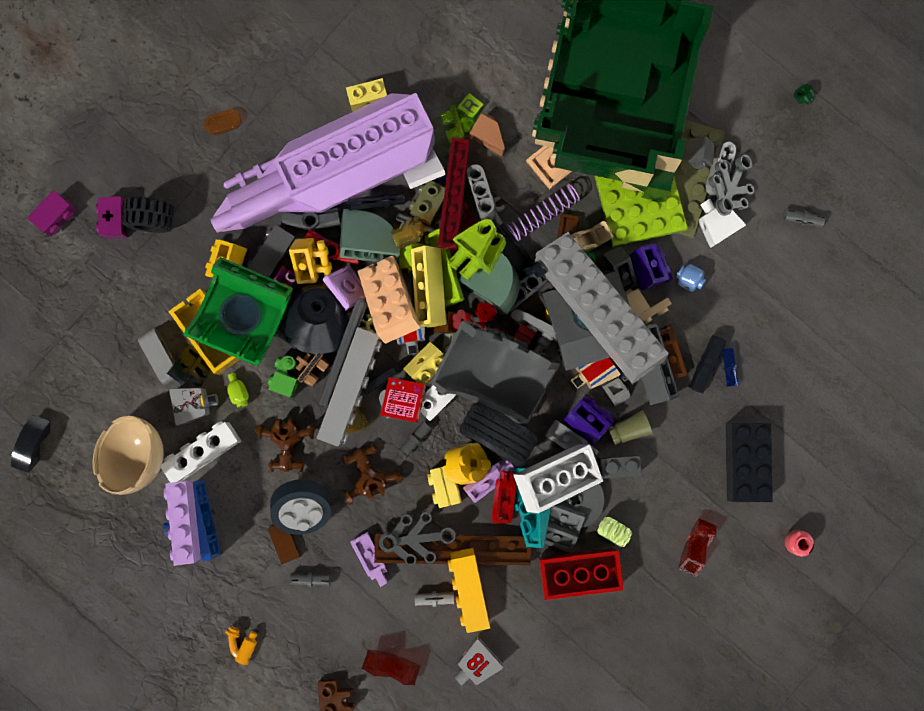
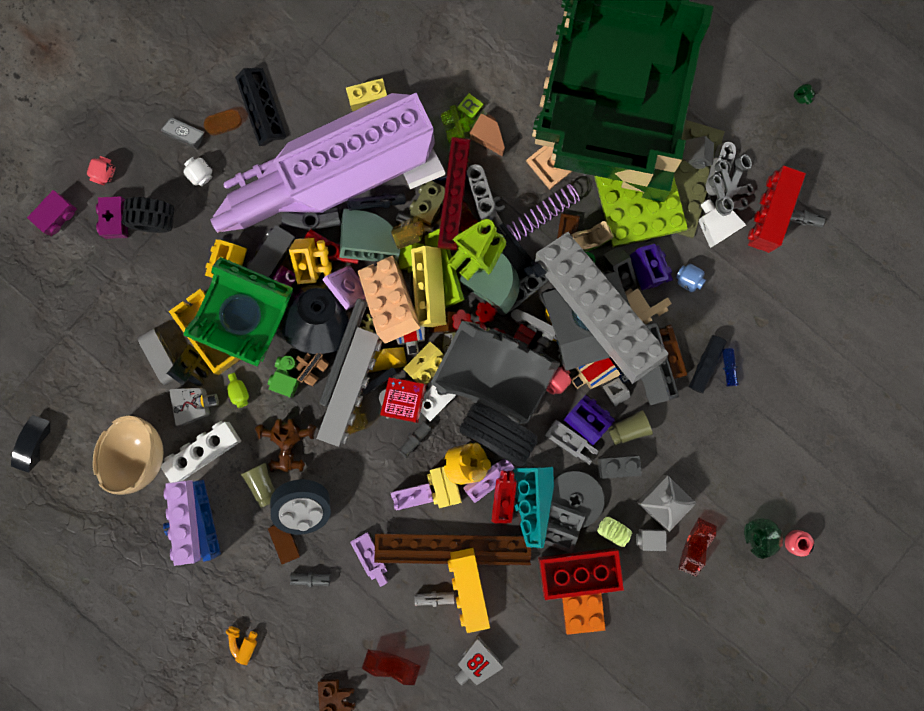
(101, 170): none -> coral head
(183, 133): none -> slope
(197, 171): none -> white head
(255, 105): none -> black fence
(259, 483): none -> olive plant
(371, 480): reddish brown piece -> none
(389, 359): none -> yellow slope
(412, 496): none -> lavender hinge
(414, 539): dark grey plant -> none
(558, 478): white brick -> none
(560, 381): none -> coral head
(583, 614): none -> orange plate
(651, 539): none -> light grey brick
(666, 502): none -> light grey piece
(749, 462): black brick -> none
(764, 537): none -> clear green cylinder
(776, 209): none -> red brick

